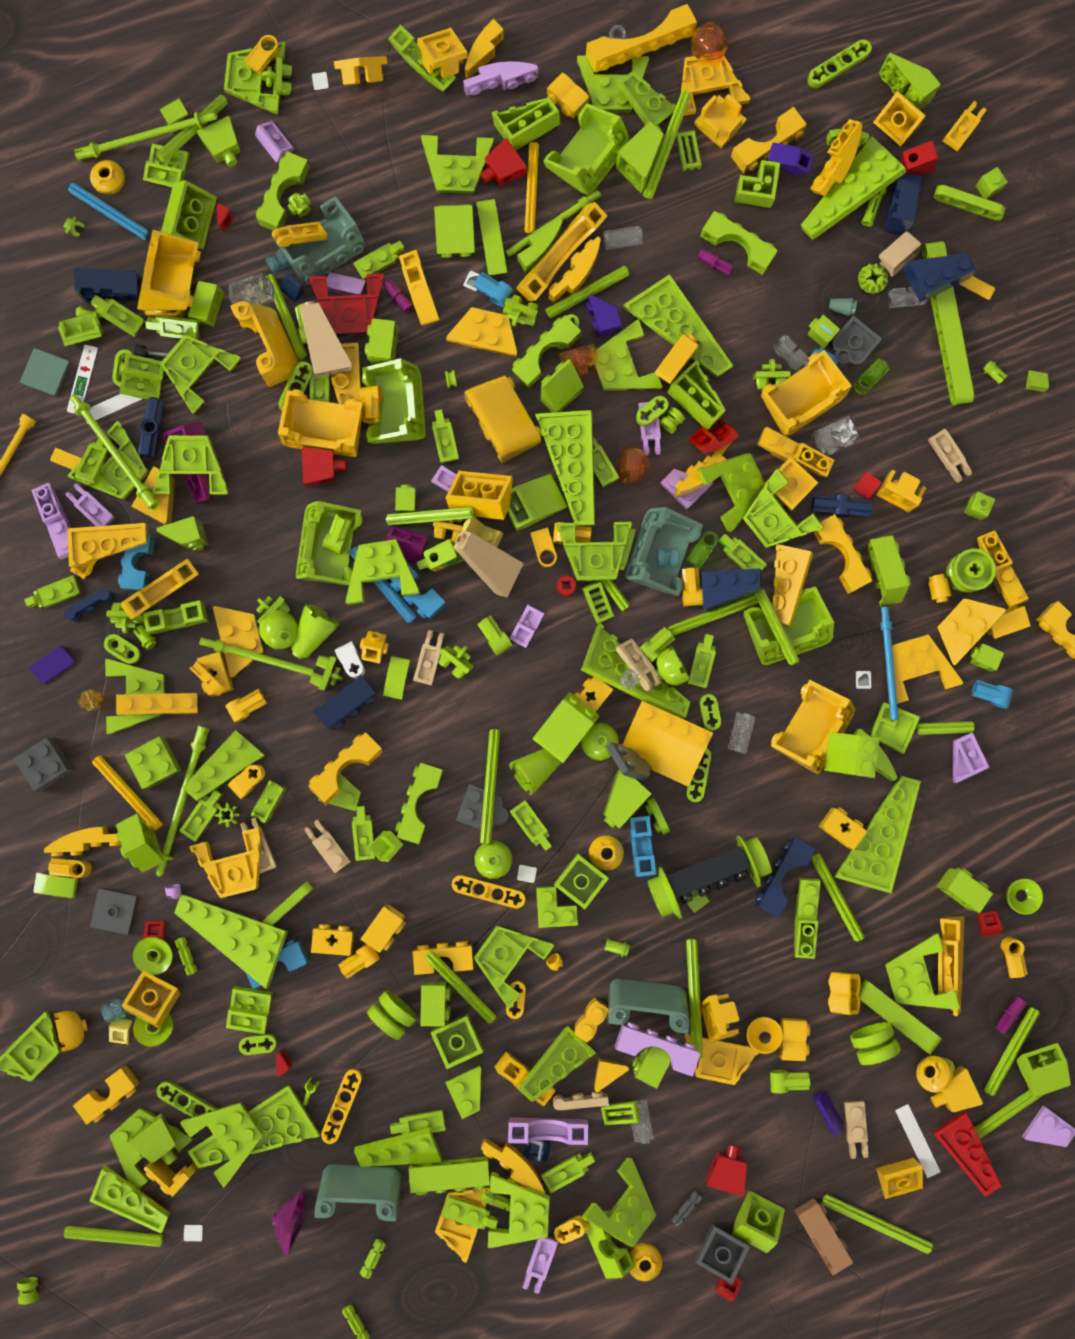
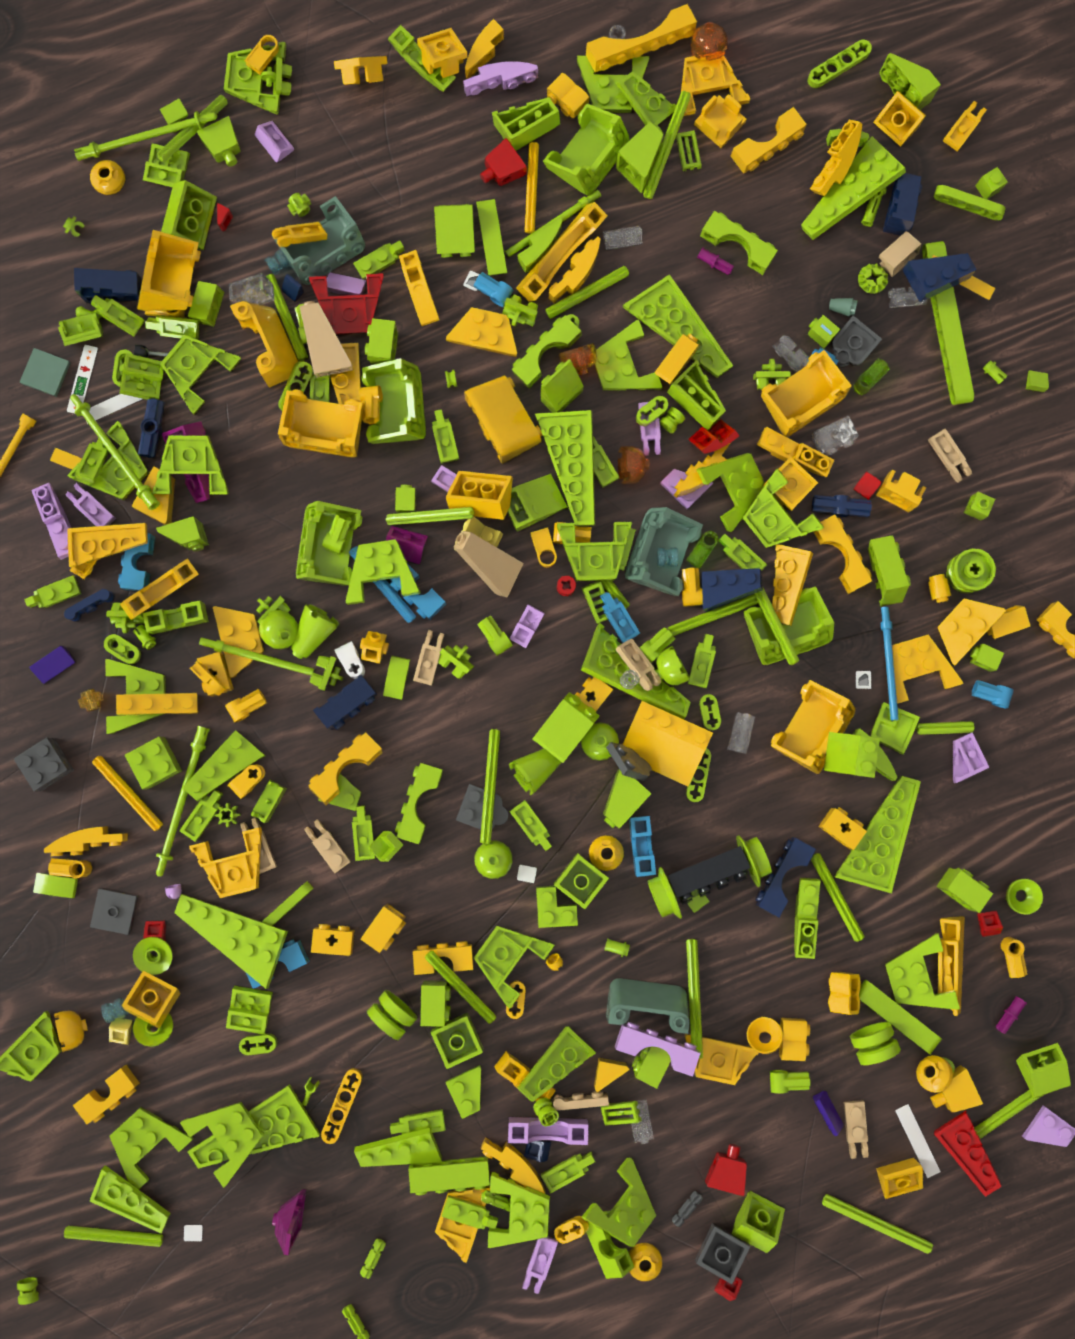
(109, 211): dark azure axle -> none
(139, 843): lime brick -> none
(155, 1141): lime torso -> none
(166, 1178): yellow bracket -> none
(186, 956): lime axle -> none
(194, 1100): lime beam -> none
(282, 1063): red slope -> none
(291, 171): lime arch -> none
(320, 81): white sticker -> none
(320, 466): red torso -> none
(360, 1185): sand green windscreen -> none
(362, 958): yellow piece -> none
(397, 295): magenta axle -> none
(441, 527): yellow hips -> none
(446, 557): lime torso -> none
(456, 172): lime wing -> none
(489, 888): yellow beam -> none
(546, 1112): none -> lime wheel
(594, 1015): yellow brick -> none
(604, 315): dark purple slope -> none
(619, 618): none -> dark azure hinge
(653, 809): lime plate -> none
(718, 1017): yellow panel -> none
(759, 190): lime brick -> none
(791, 159): dark purple slope -> none
(823, 1236): medium nougat wedge -> none
(920, 159): red torso -> none
(1005, 577): yellow slope -> none
(1011, 1051): lime axle -> none

